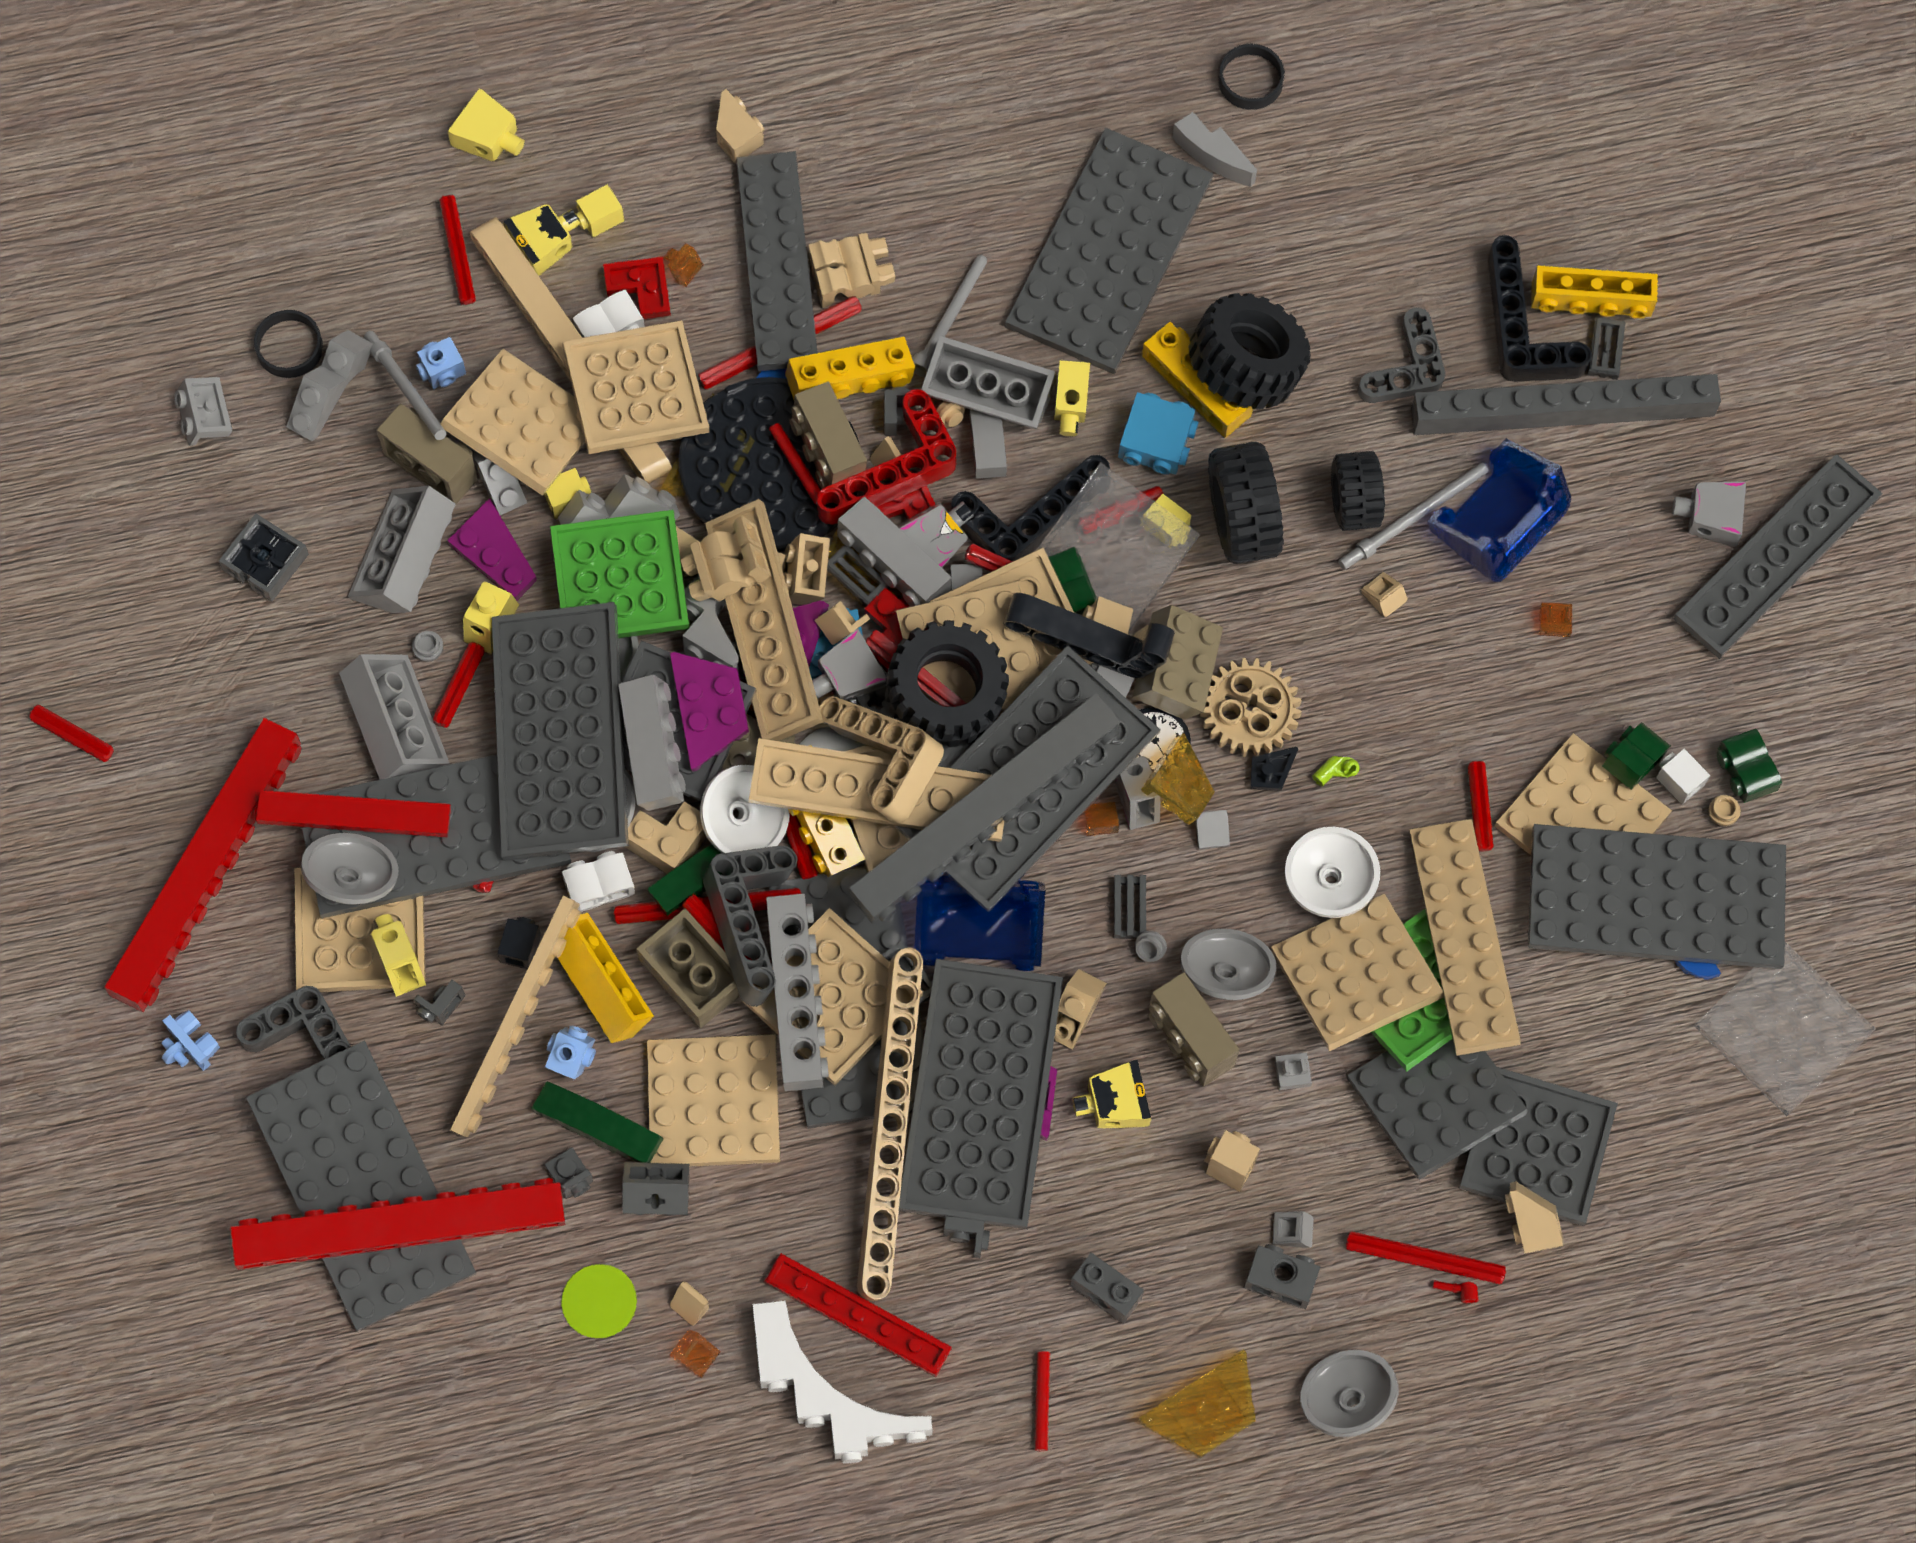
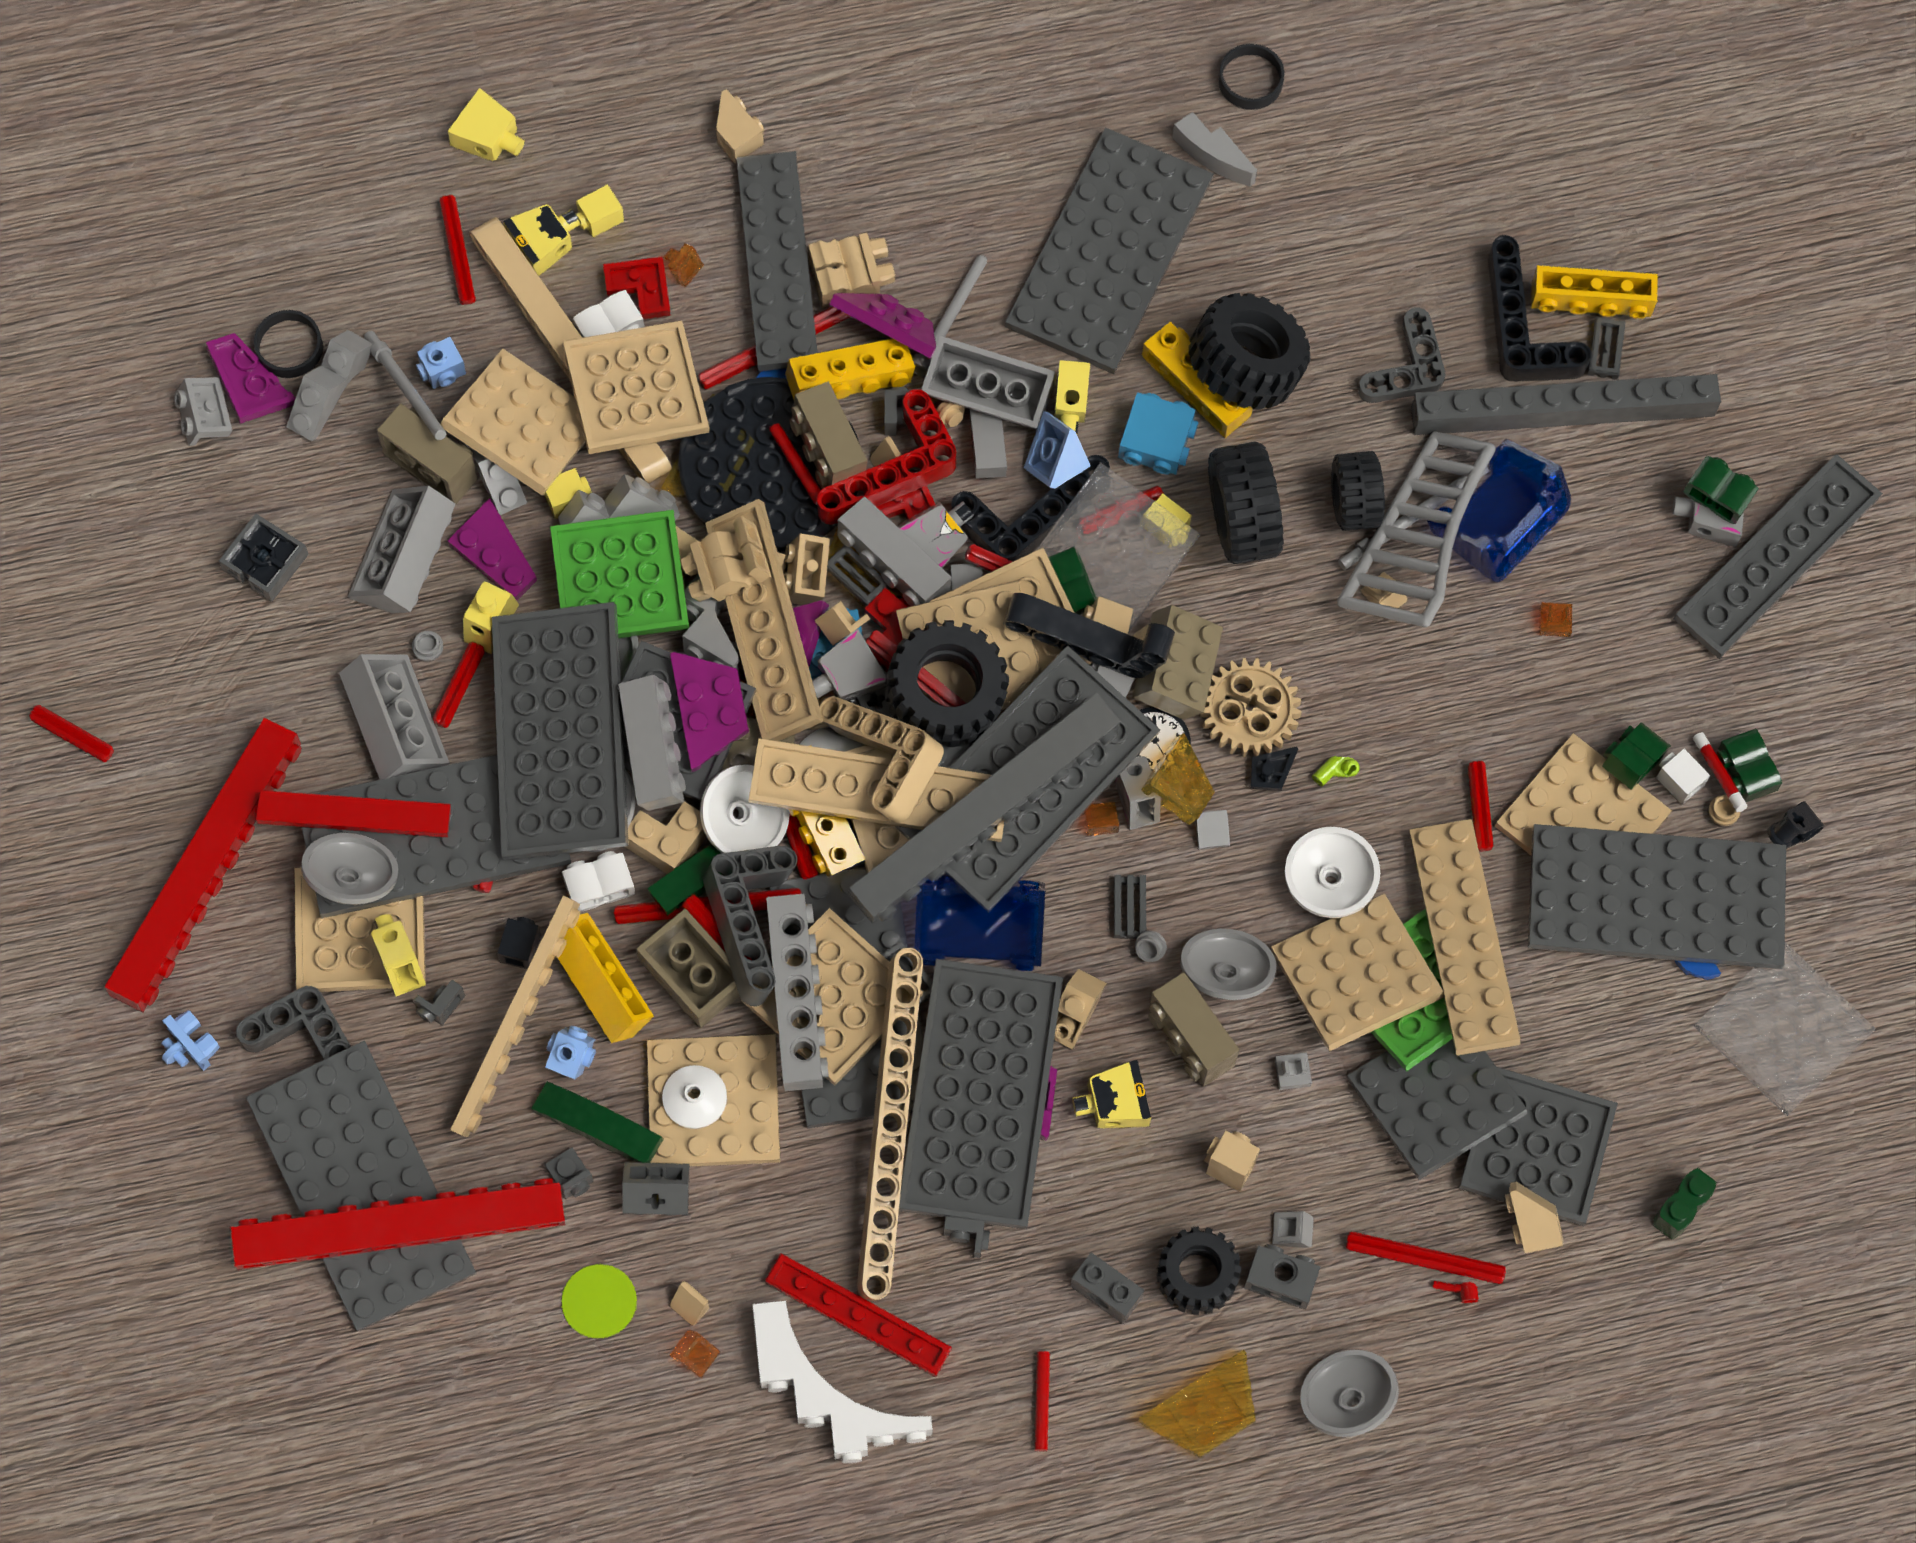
(246, 381): none -> magenta wing
(694, 1112): none -> white dish
(890, 318): none -> magenta wing
(1055, 452): none -> light blue slope
(1206, 1245): none -> black tyre
(1445, 544): none -> light grey bar
(1684, 1203): none -> dark green brick
(1720, 772): none -> red bar
(1721, 489): none -> dark green brick
(1796, 826): none -> black piece

